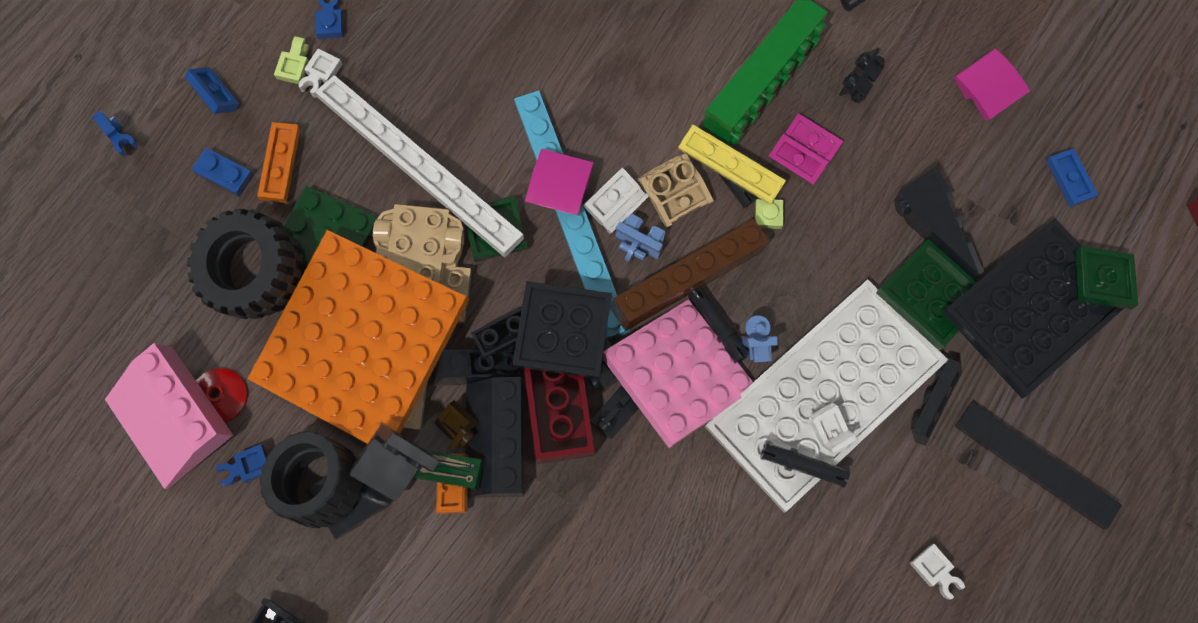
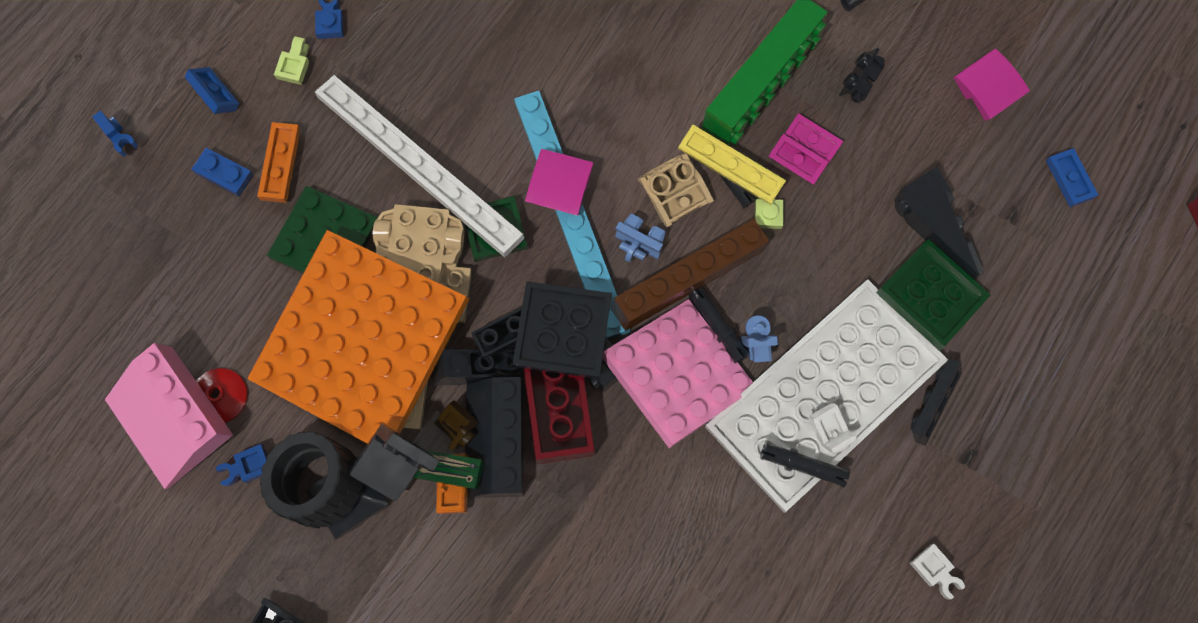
(213, 257): black tyre -> none
(320, 69): white plate -> none
(615, 200): white plate -> none
(615, 413): black hinge -> none
(1029, 311): black plate -> none
(1038, 466): black tile -> none
(1106, 277): dark green plate -> none

